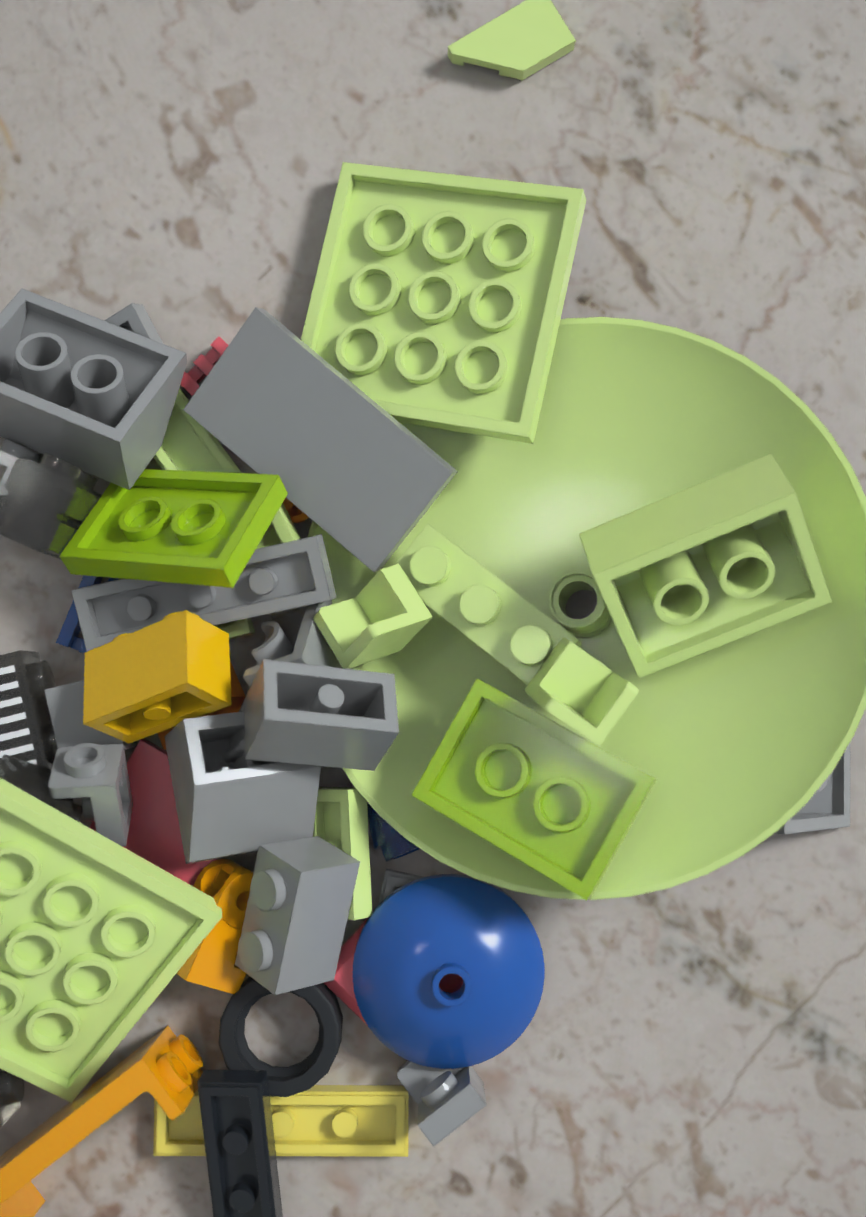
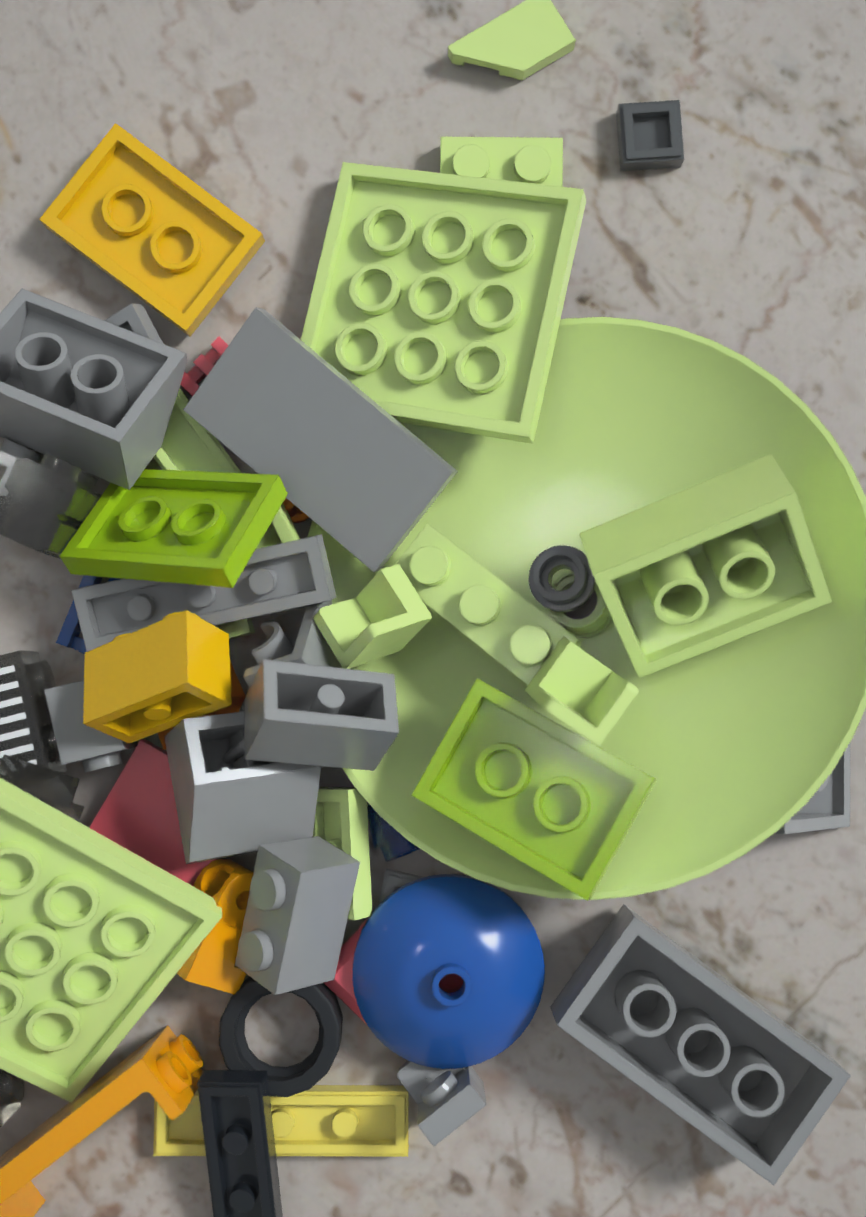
(101, 780): light grey bracket -> none
(152, 229): none -> yellow plate
(504, 158): none -> yellowish green plate
(547, 565): none -> dark grey plate
(650, 135): none -> dark grey tile
(698, 1044): none -> light grey brick

